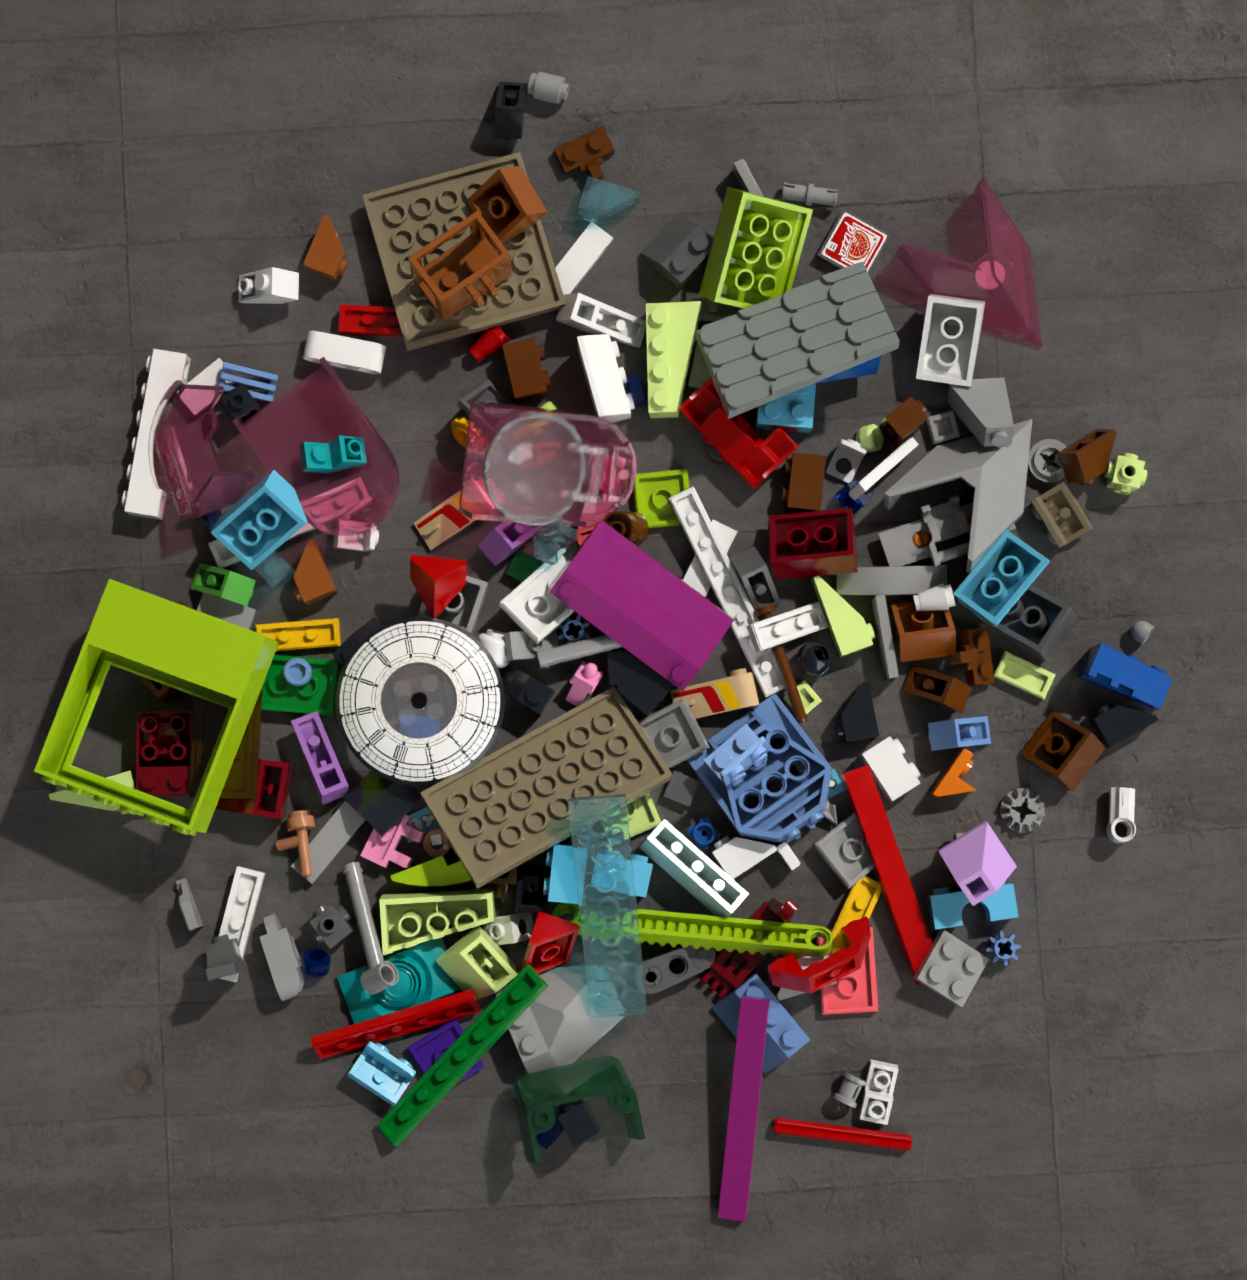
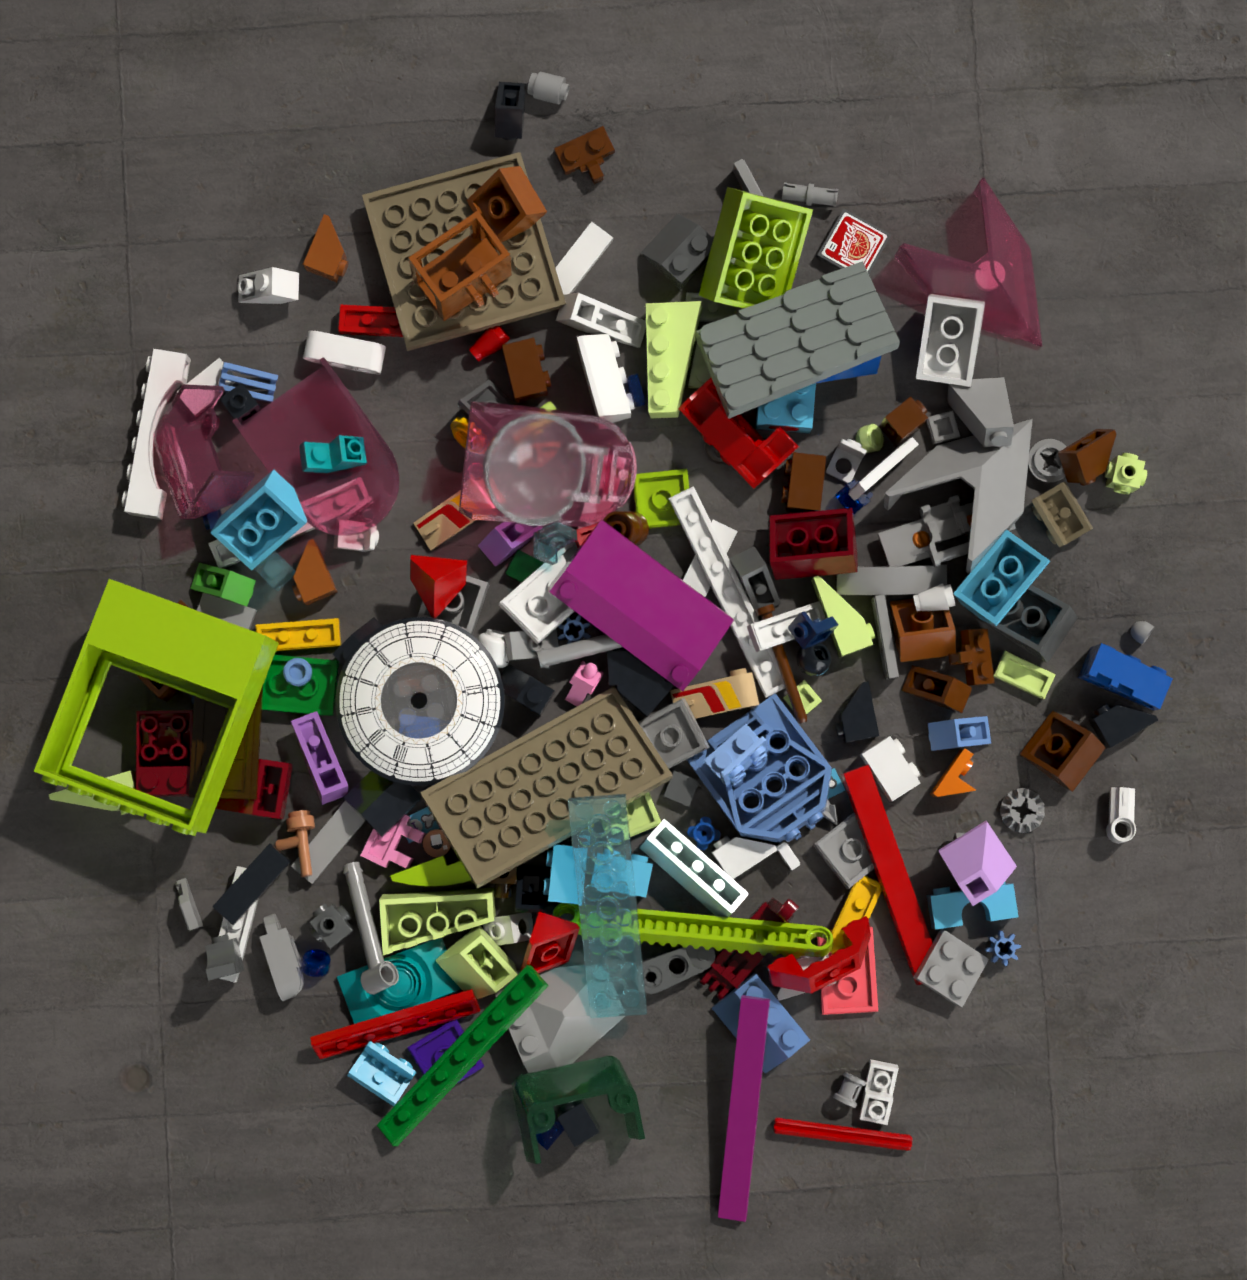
(251, 884): none -> black tile
(605, 200): clear light blue slope -> none
(811, 632): none -> dark blue bracket

